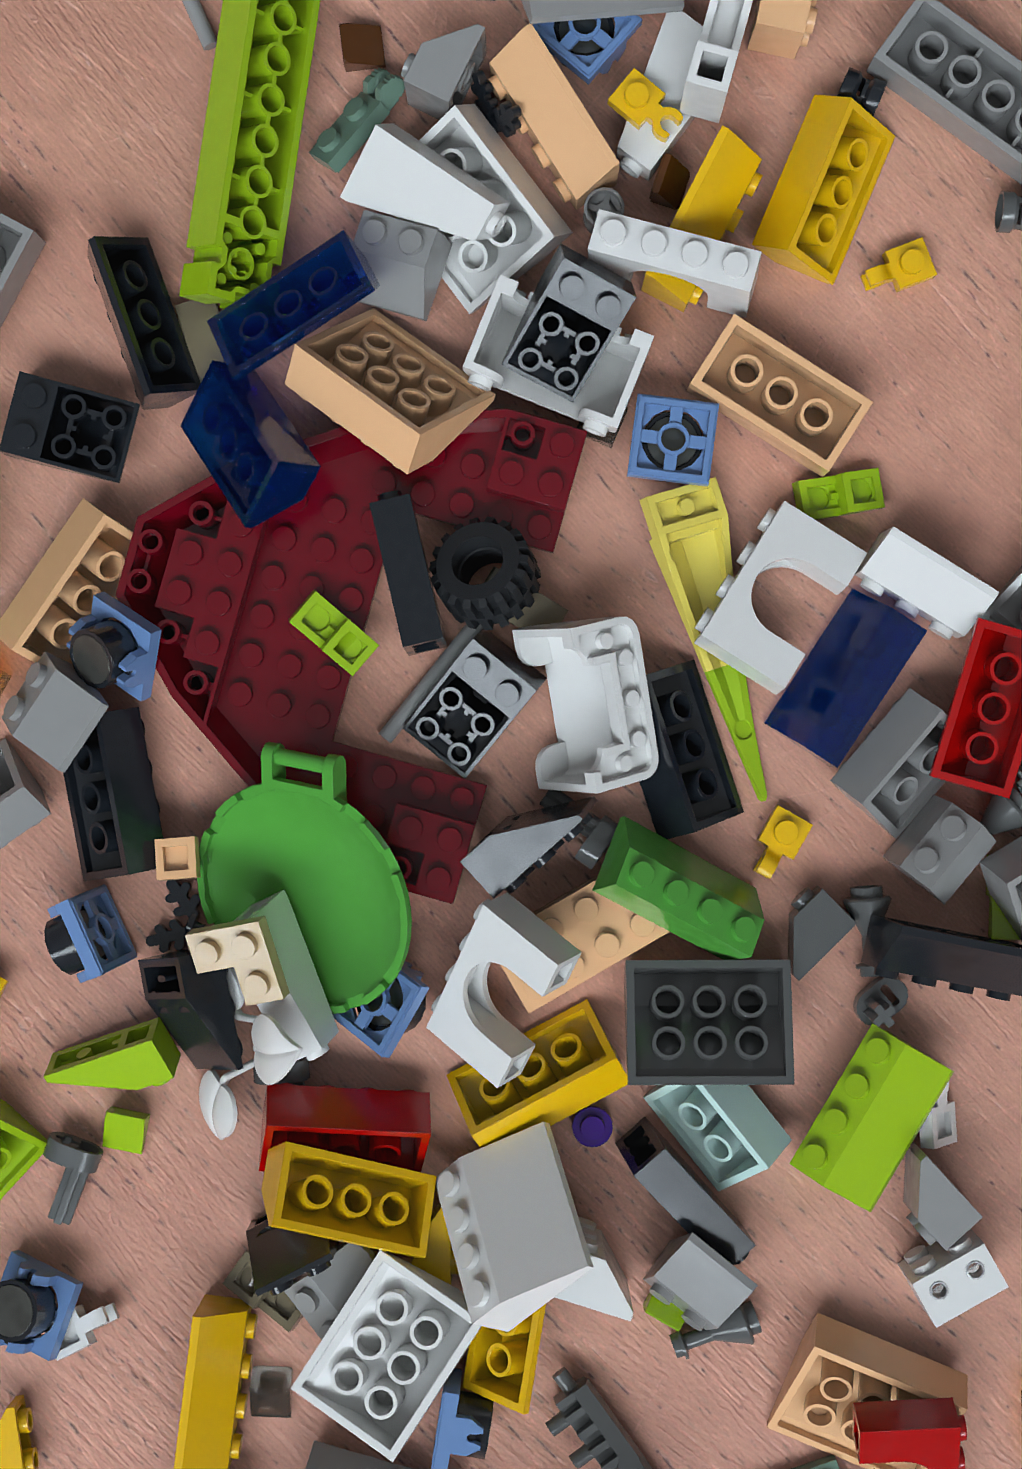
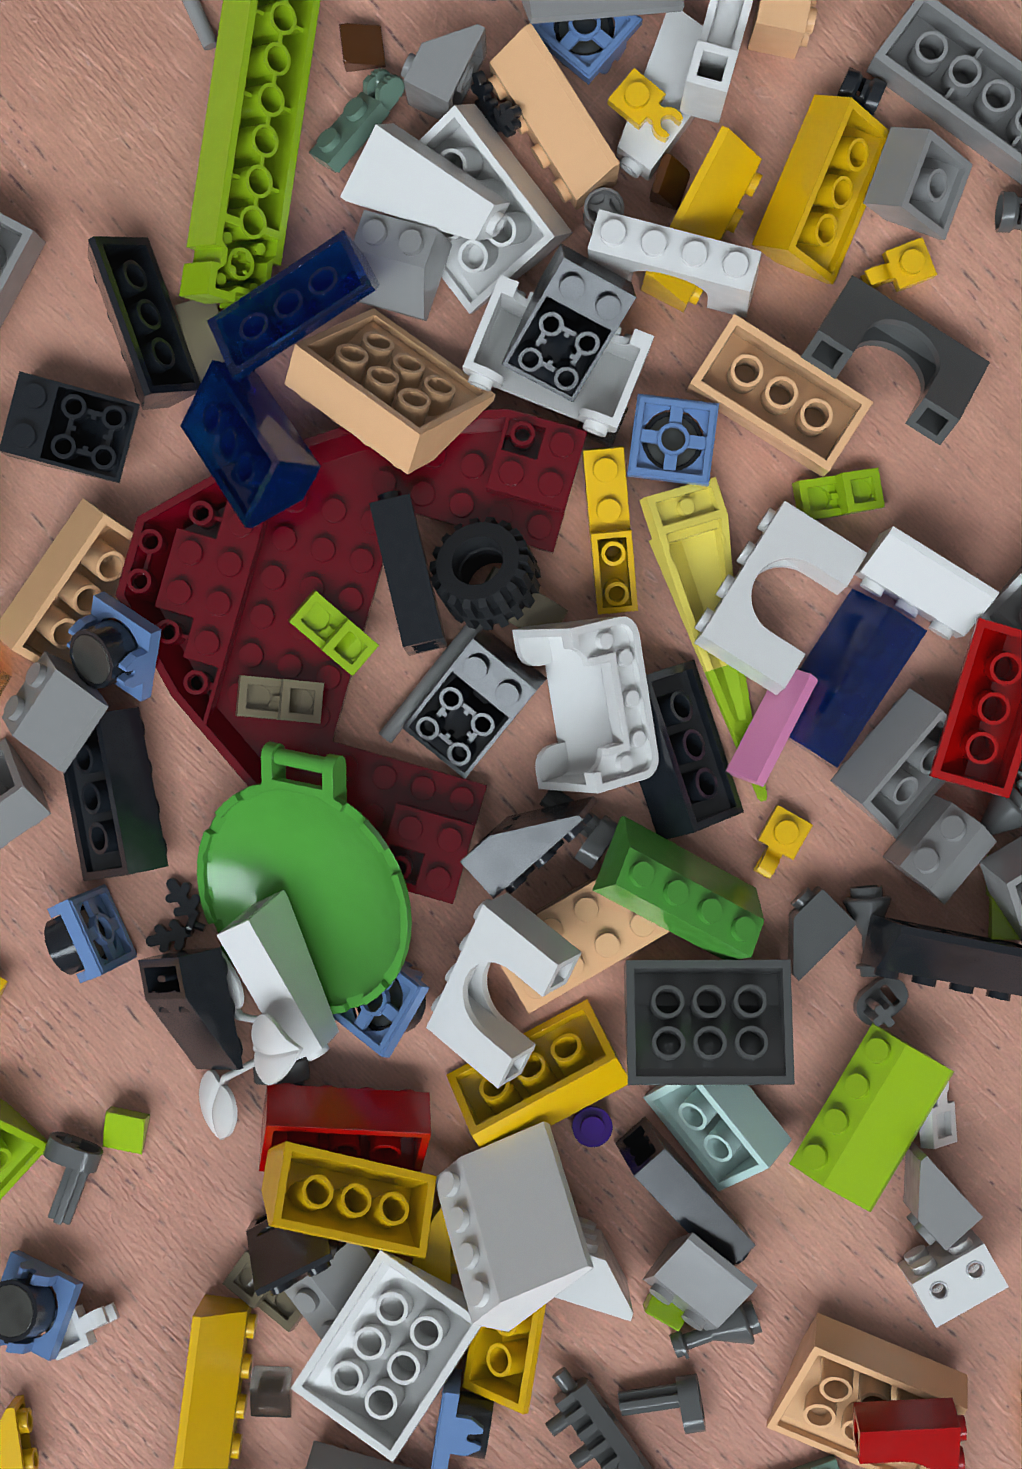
(120, 1060): lime slope -> none
(177, 858): light nougat tile -> none
(248, 949): tan plate -> none
(279, 699): none -> dark tan slope
(610, 530): none -> yellow slope
(682, 1394): none -> dark grey piece
(771, 729): none -> bright pink tile
(918, 181): none -> light grey slope
(943, 365): none -> dark grey arch

